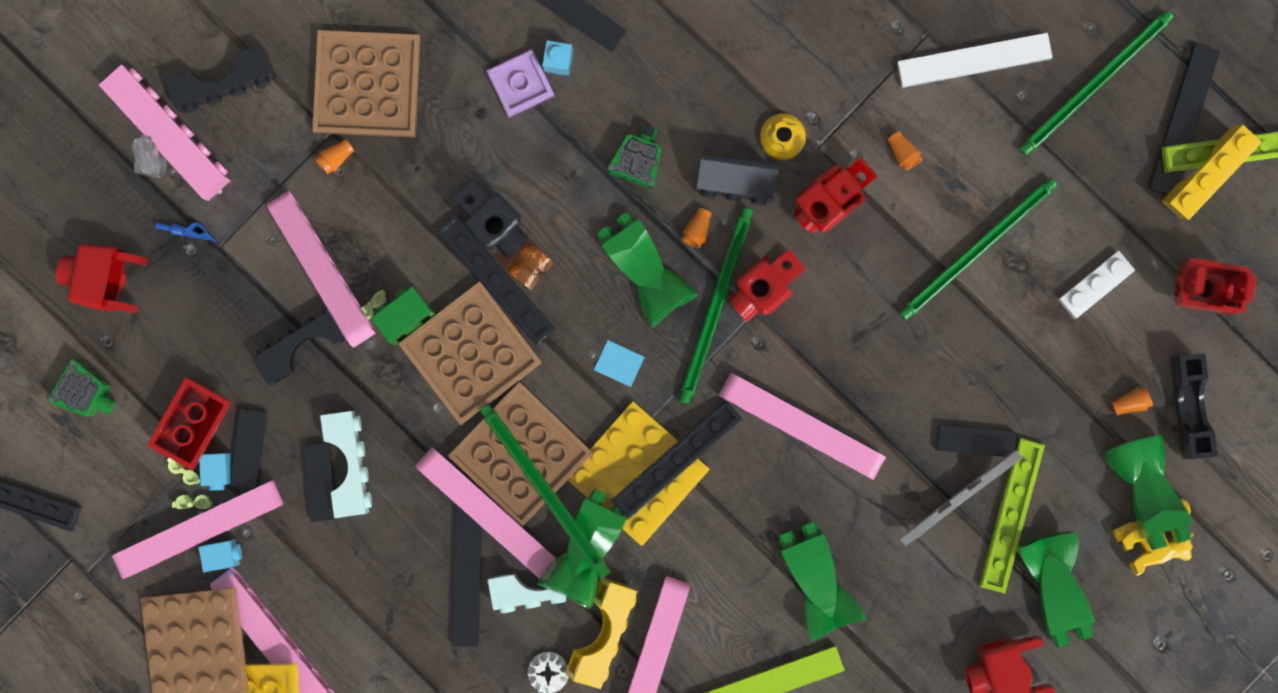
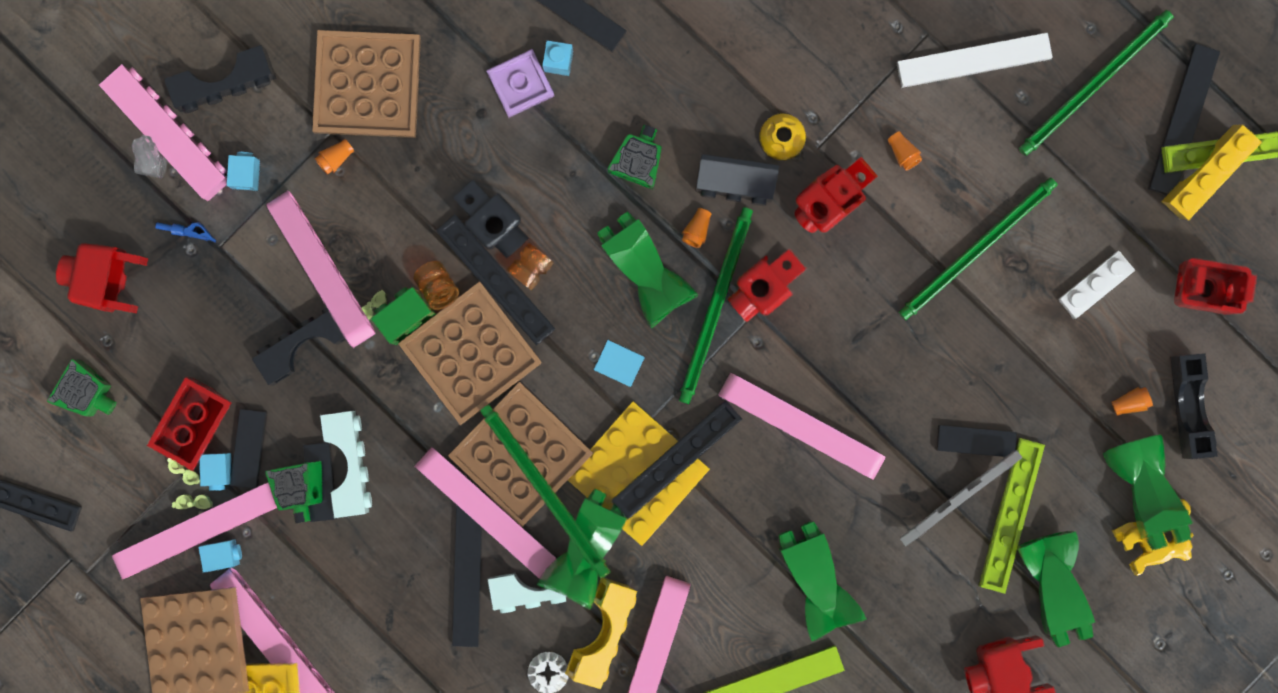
(243, 171): none -> medium azure brick
(297, 488): none -> torso
(436, 285): none -> clear orange wheel

